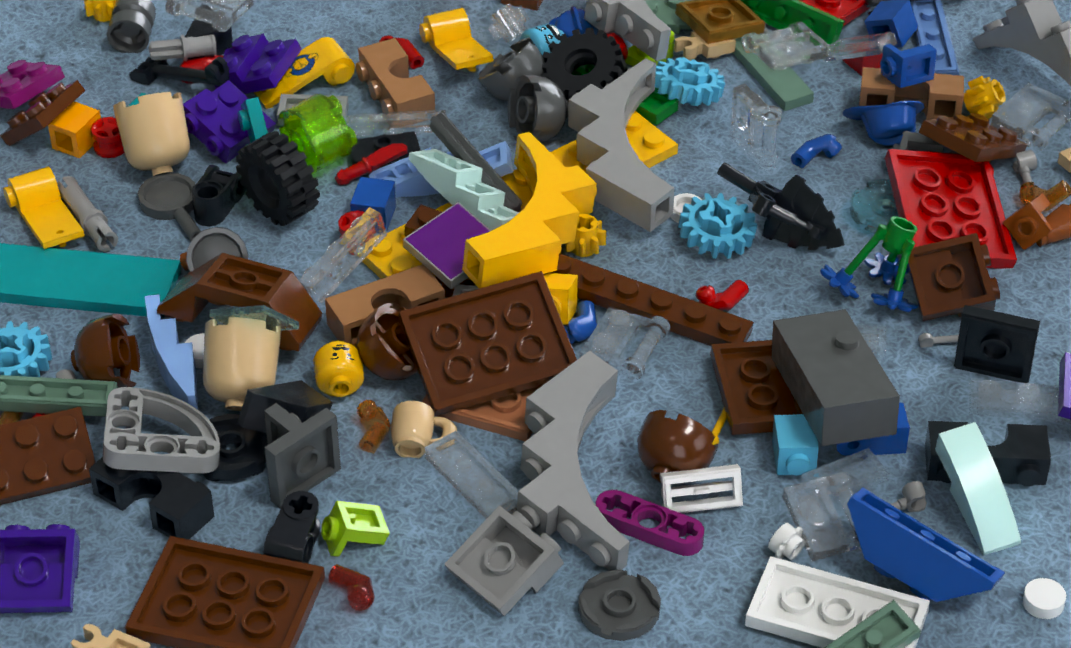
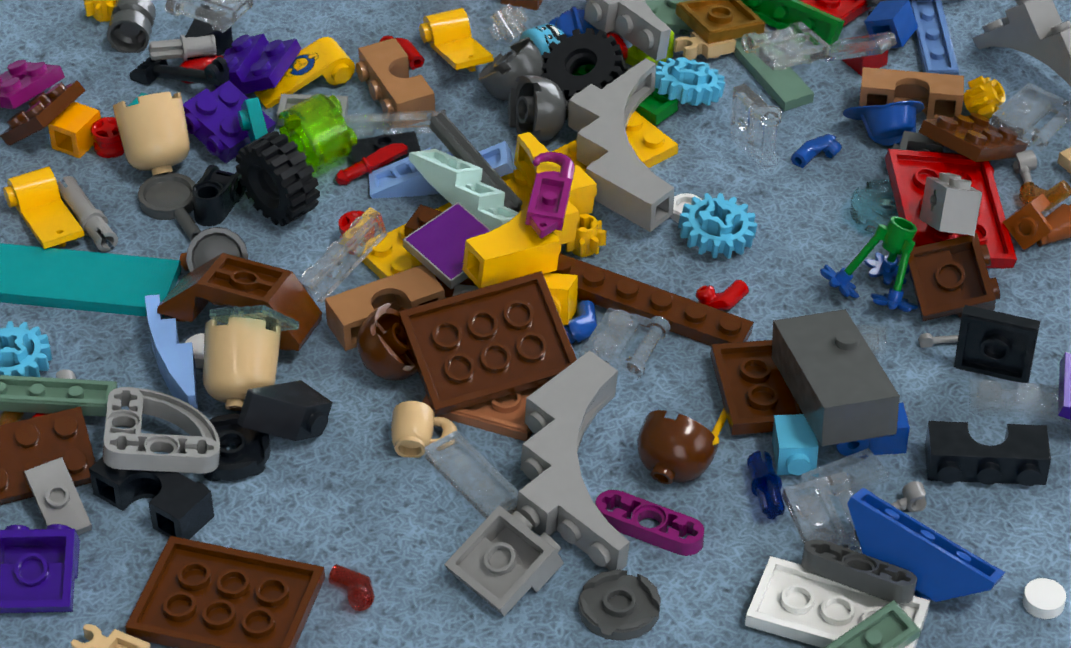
(57, 496): none -> light grey plate
(105, 346): reddish brown cylinder -> none
(294, 528): black piece -> none
(299, 452): dark grey bracket -> none
(338, 369): yellow head -> none
(355, 524): lime bracket -> none
(375, 194): blue brick -> none
(375, 424): clear orange arm -> none
(550, 194): none -> magenta plate
(693, 475): white tile -> none
(766, 484): none -> clear blue axle
(787, 542): white plate -> none
(792, 214): black bar -> none
(859, 571): none -> dark grey beam
(908, 66): blue bracket -> none
(950, 204): none -> light grey brick
(978, 488): light aqua slope -> none

